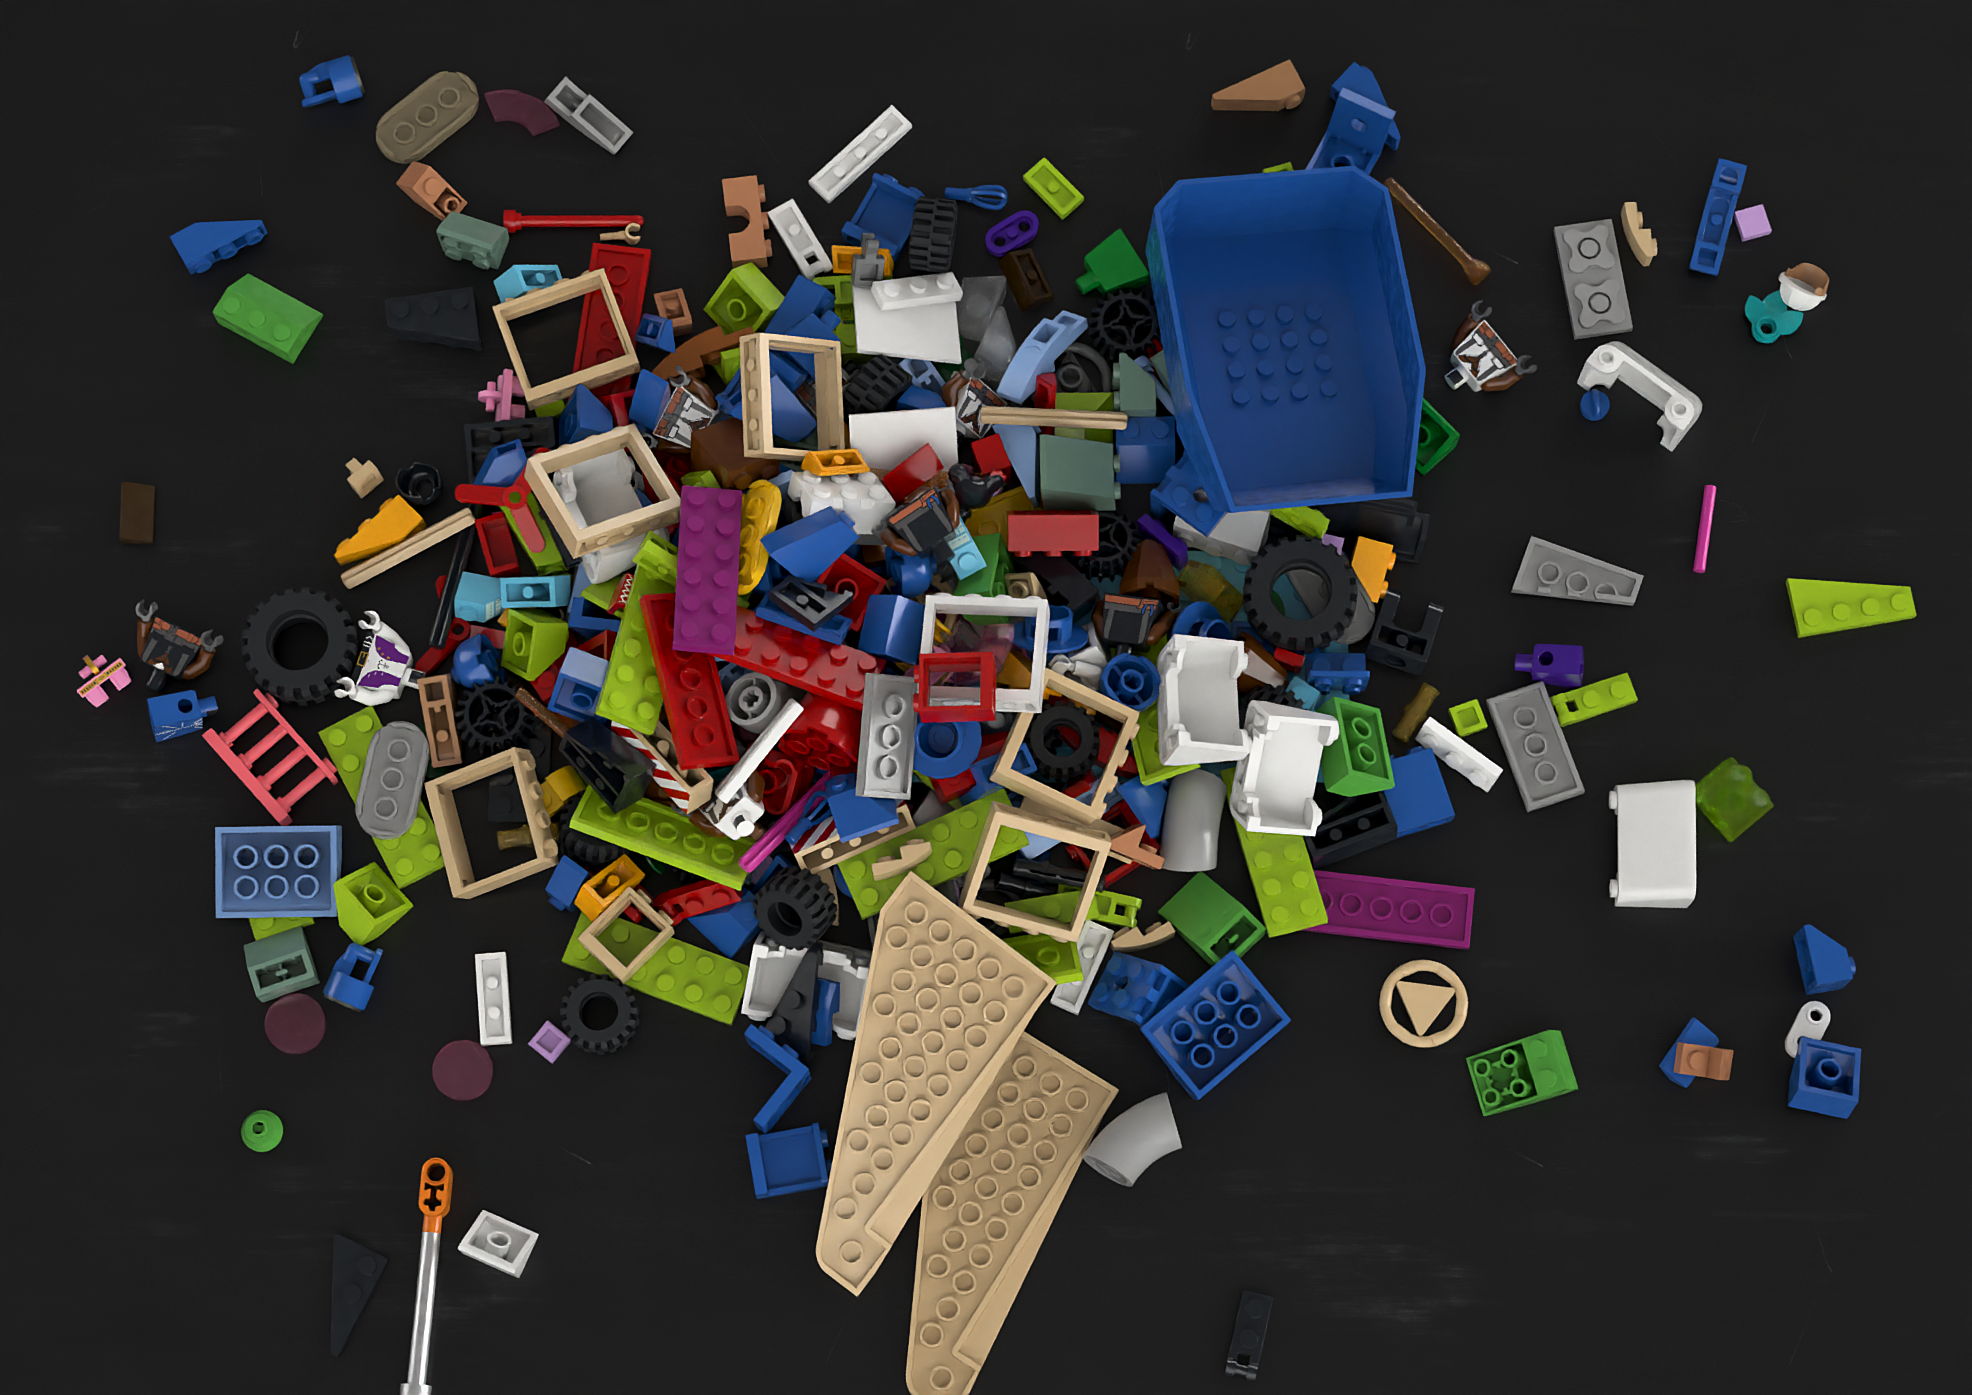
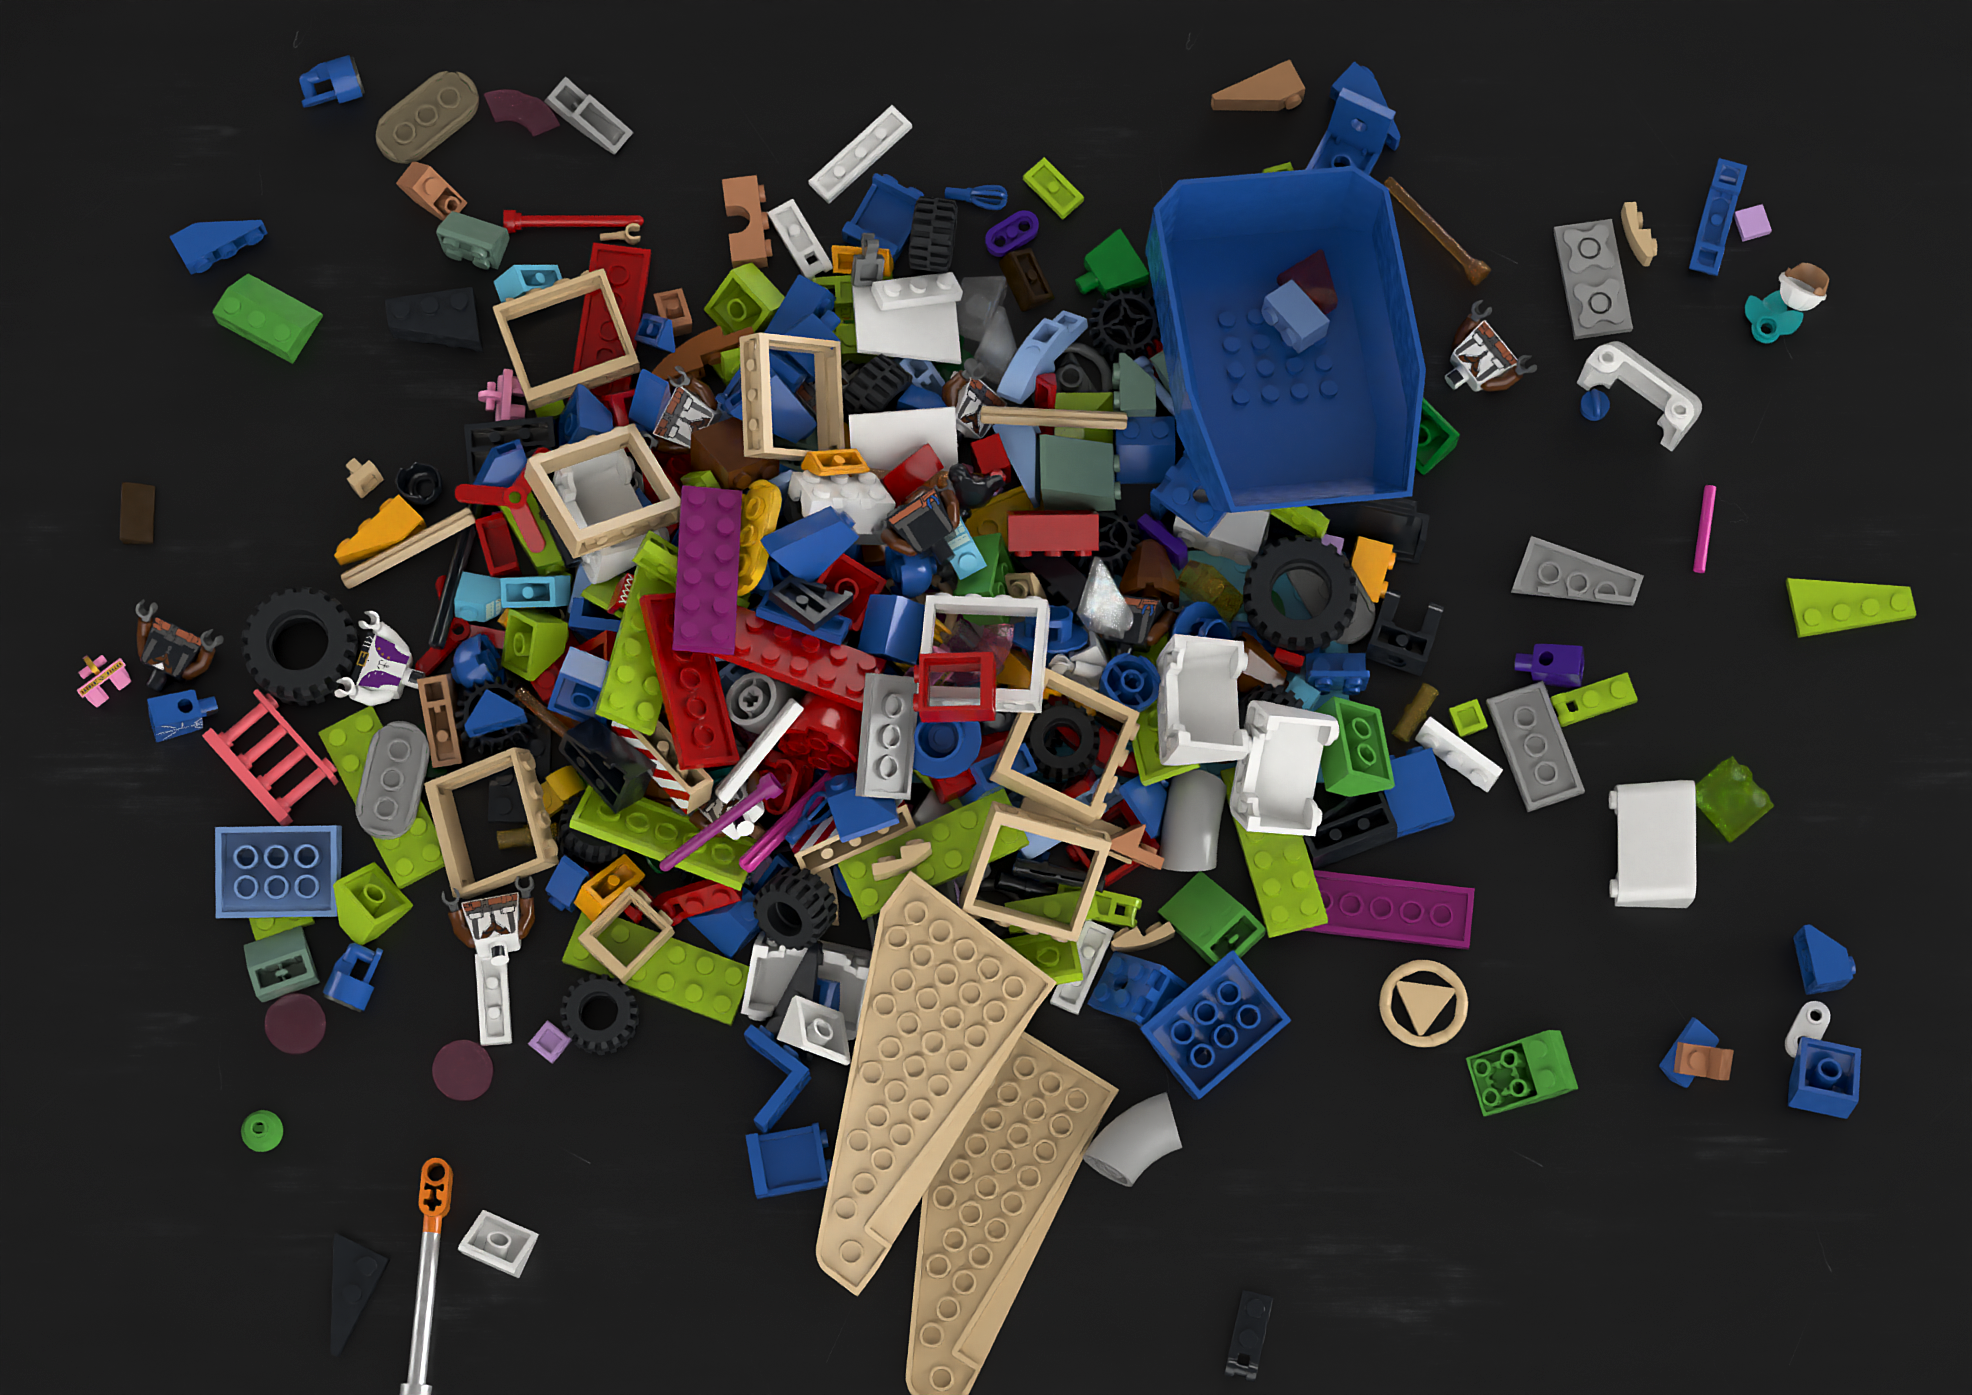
(493, 714): none -> blue slope
(494, 923): none -> torso
(767, 788): none -> magenta piece
(816, 1030): none -> white slope
(1103, 605): none -> clear slope
(1294, 316): none -> medium blue brick
(1314, 279): none -> wing

